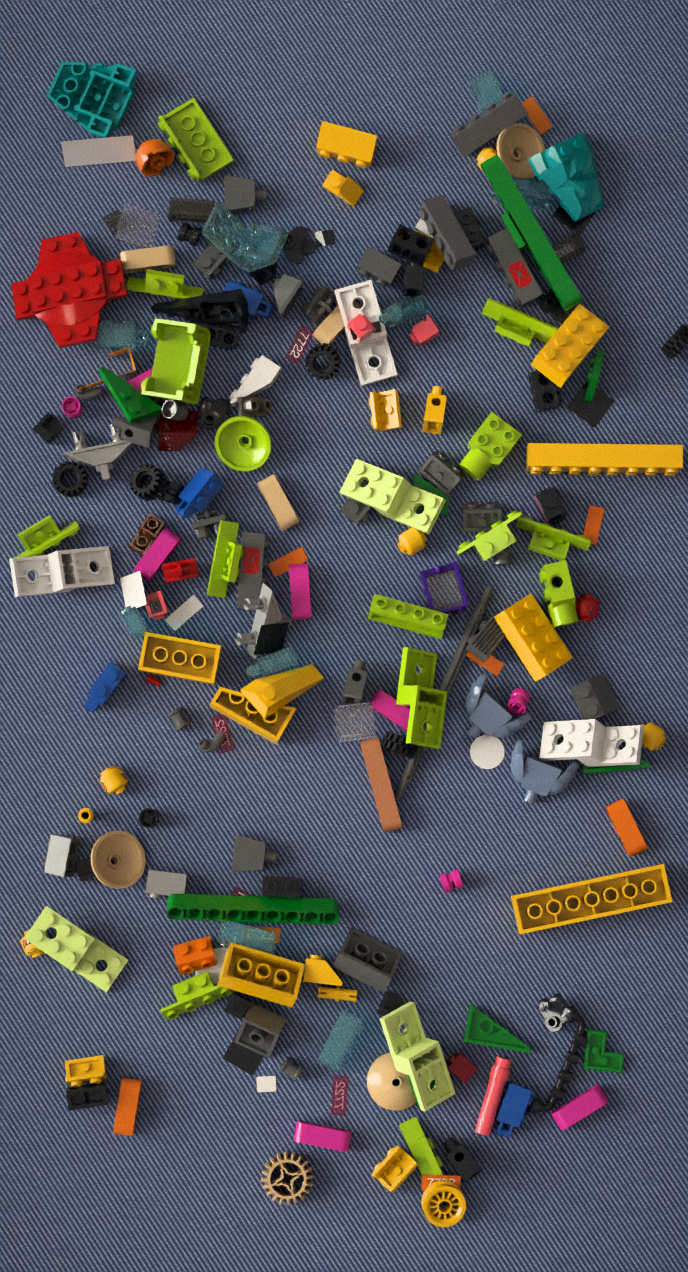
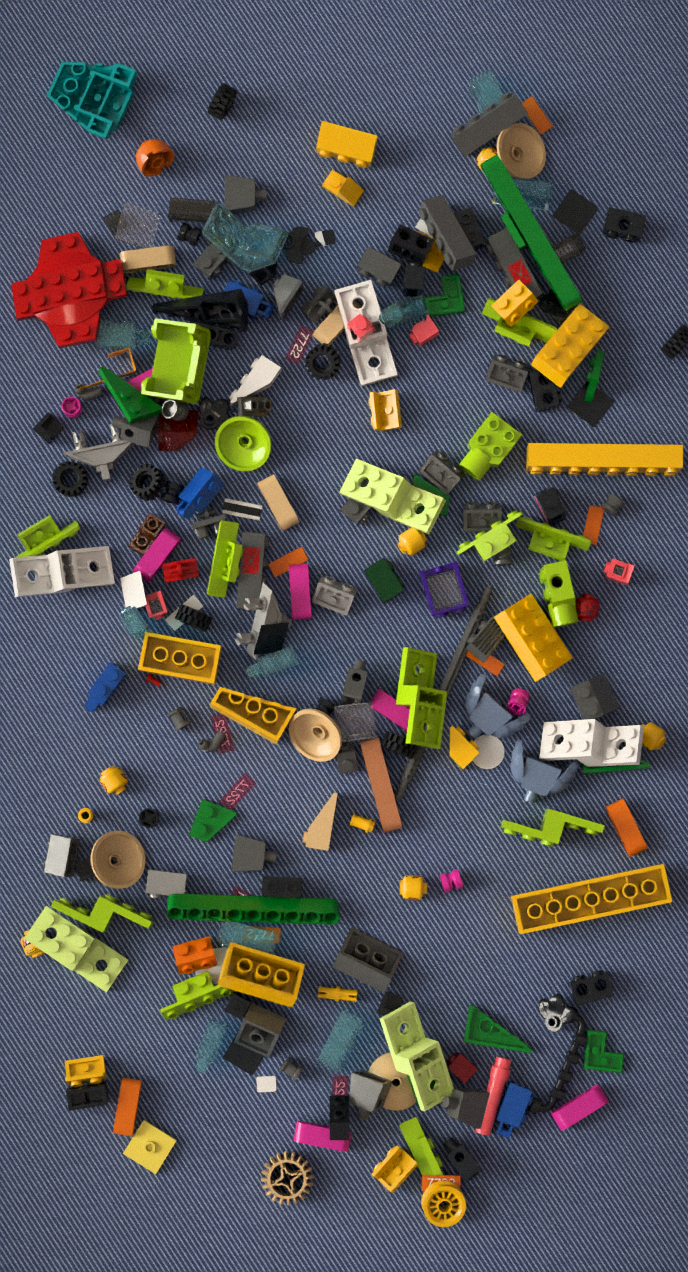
(98, 151): white sticker -> none
(103, 912): none -> lime bracket
(149, 1146): none -> light yellow plate
(193, 618): none -> black tyre
(195, 140): lime bracket -> none
(210, 820): none -> green wing
(210, 1045): none -> clear light blue brick
(222, 101): none -> black tyre
(237, 792): none -> clear pink sticker
(242, 509): none -> sticker
(279, 689): yellow wedge -> none
(315, 735): none -> tan dish
(319, 971): yellow slope -> none
(320, 830): none -> tan slope
(325, 706): none -> black wheel
(334, 595): none -> light grey bracket
(339, 1117): none -> black brick
(346, 758): none -> dark grey bracket
(362, 823): none -> yellow pin
(368, 1092): none -> torso
(384, 580): none -> dark green brick
(408, 616): lime bracket -> none
(412, 887): none -> yellow head
(434, 411): yellow torso -> none
(451, 300): none -> green tile
(460, 749): none -> yellow slope
(467, 1105): none -> dark grey torso
(507, 373): none -> dark grey bracket
(515, 303): none -> yellow bracket
(552, 827): none -> lime bracket
(571, 174): teal wedge -> none
(591, 993): none -> black brick
(613, 505): none -> dark grey wheel
(618, 571): none -> coral window
(633, 220): none -> black brick

